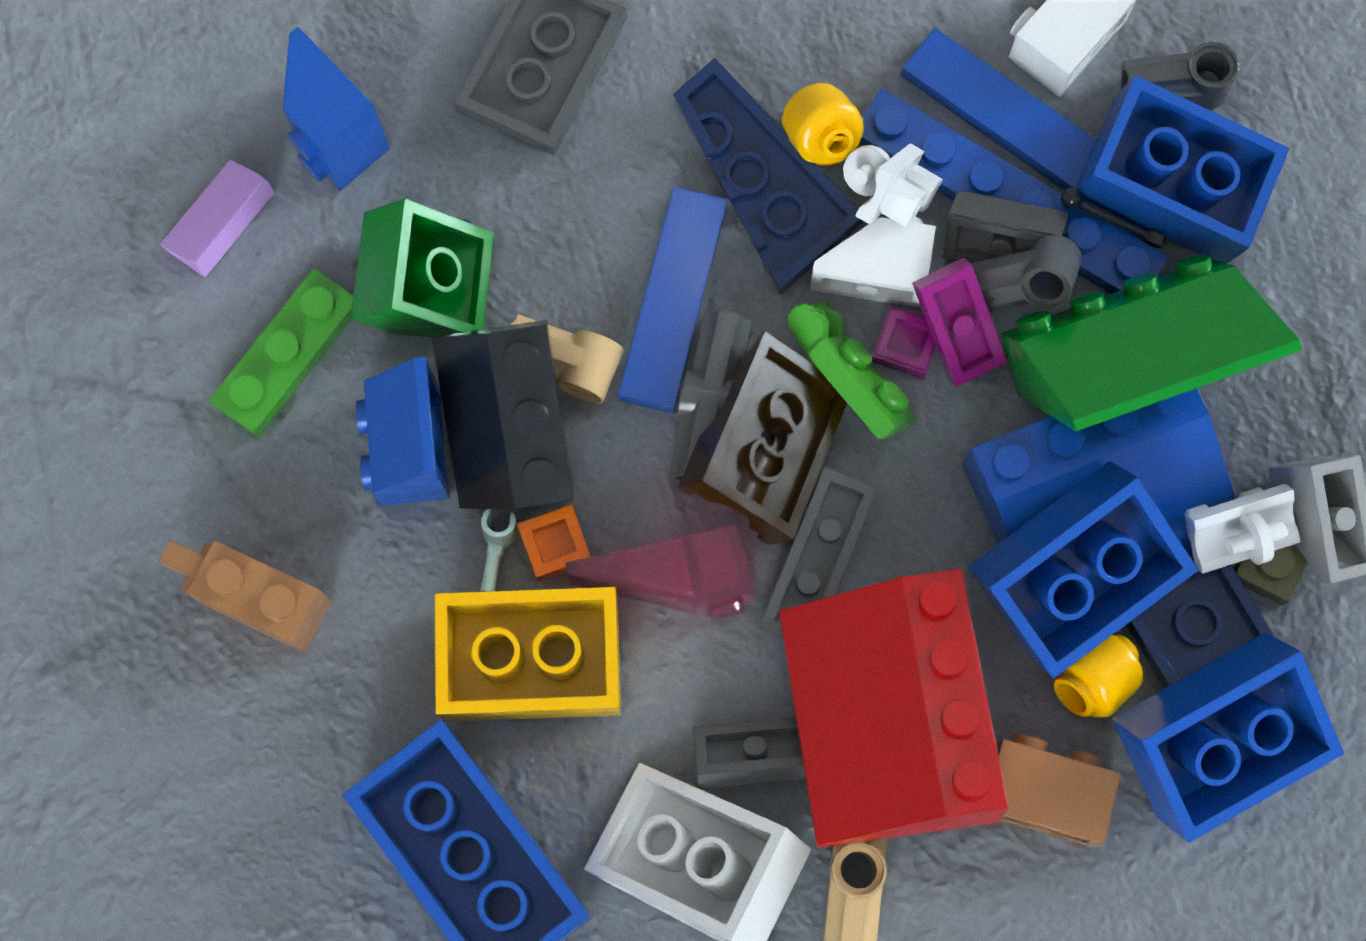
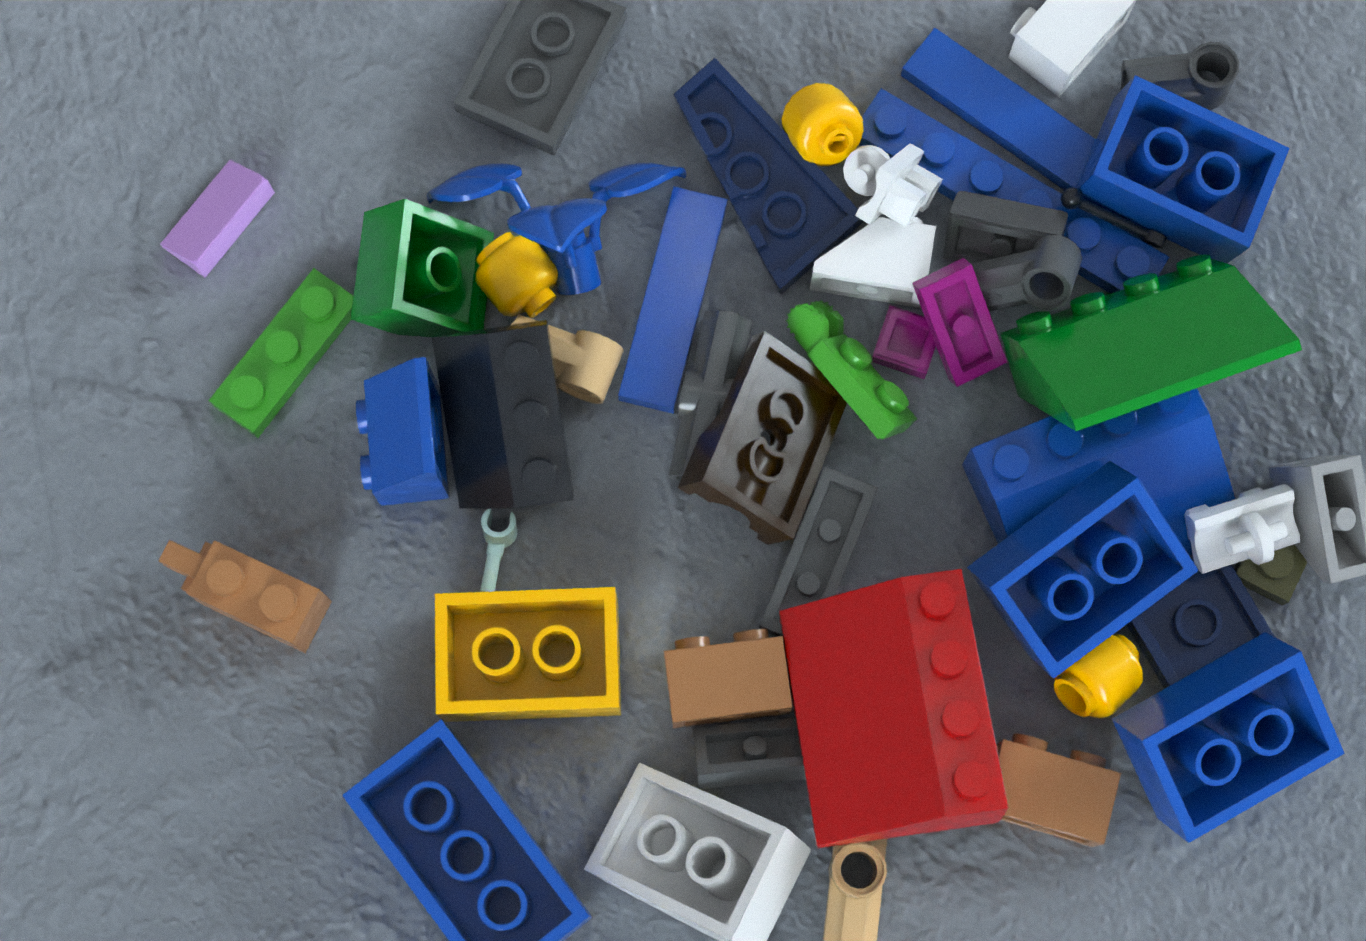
(328, 116): blue slope -> none
(516, 275): none -> yellow head
(553, 541): orange plate -> none
(560, 226): none -> blue plant
(681, 573): clear pink slope -> none
(727, 679): none -> medium nougat brick

